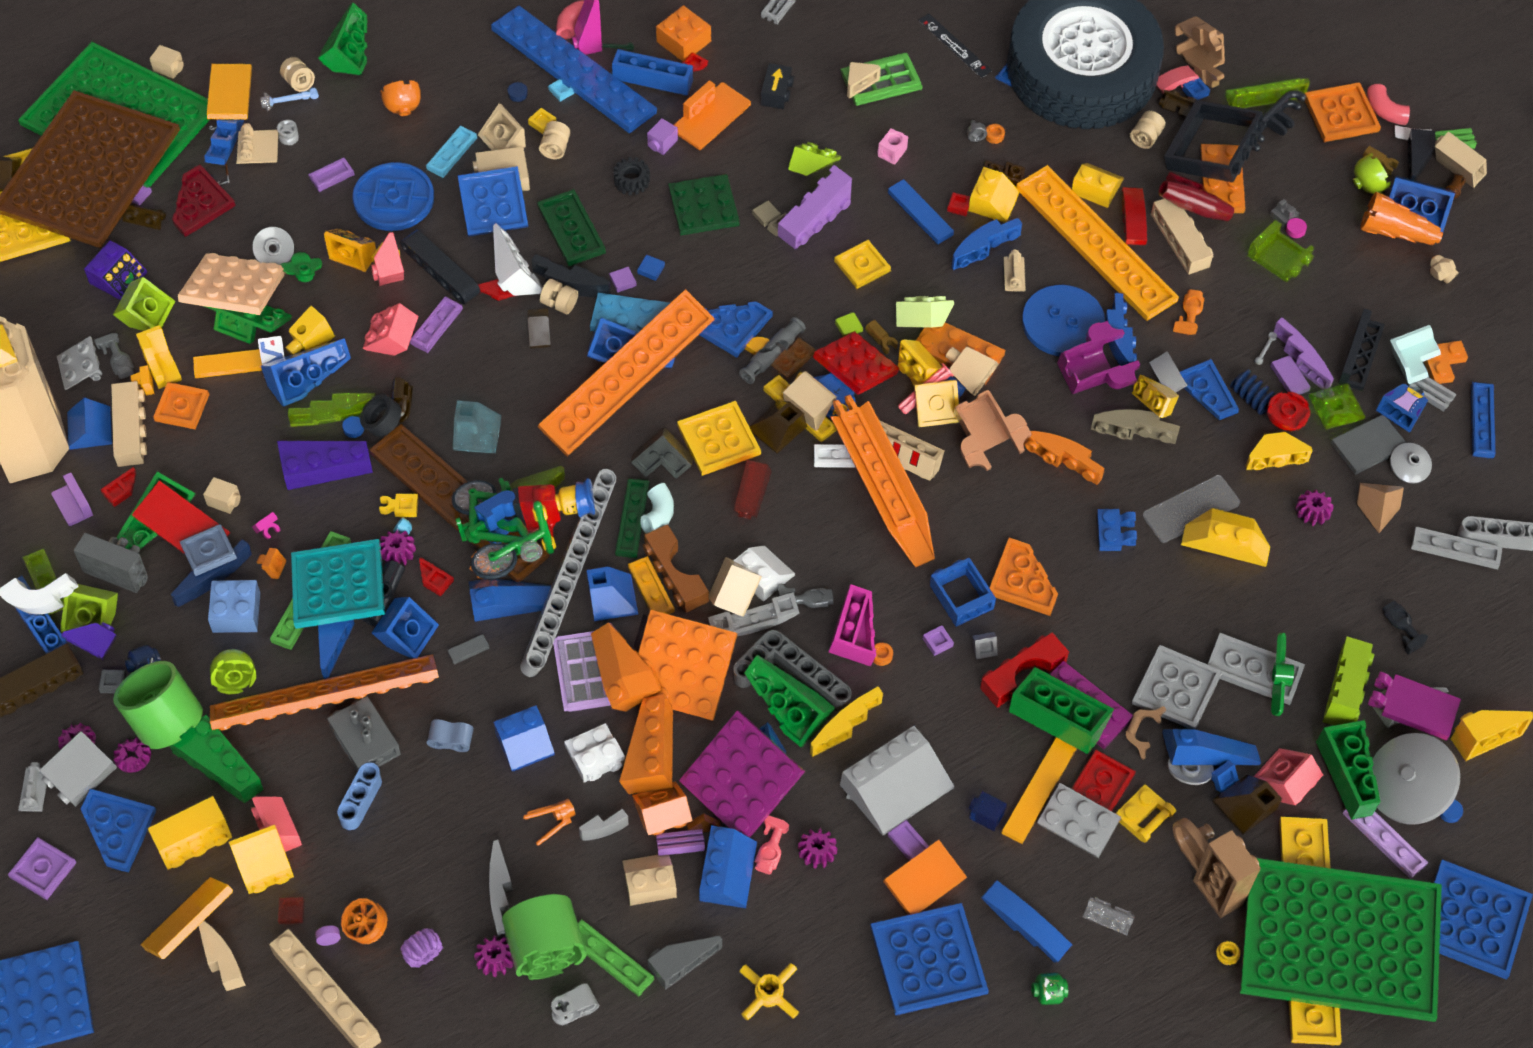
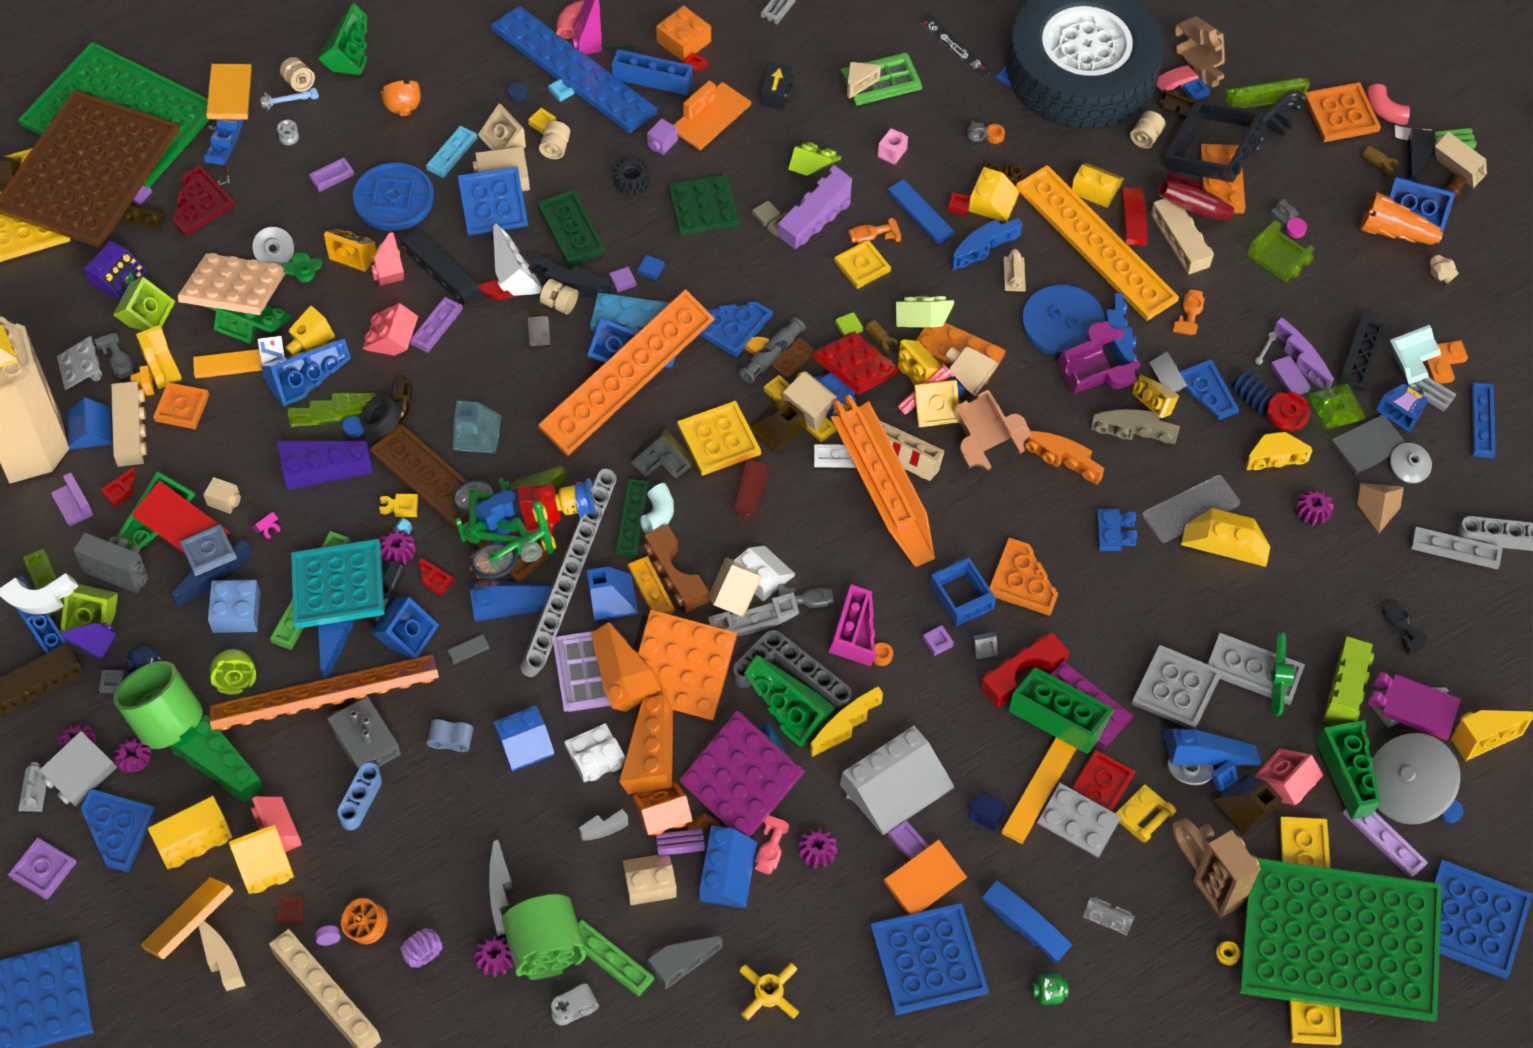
(166, 61): tan brick -> none
(257, 145): tan hinge -> none
(272, 562): orange tile -> none
(562, 811): orange plant -> none
(868, 232): none -> orange piece
(1135, 722): medium nougat helmet -> none
(1370, 175): lime cylinder -> none

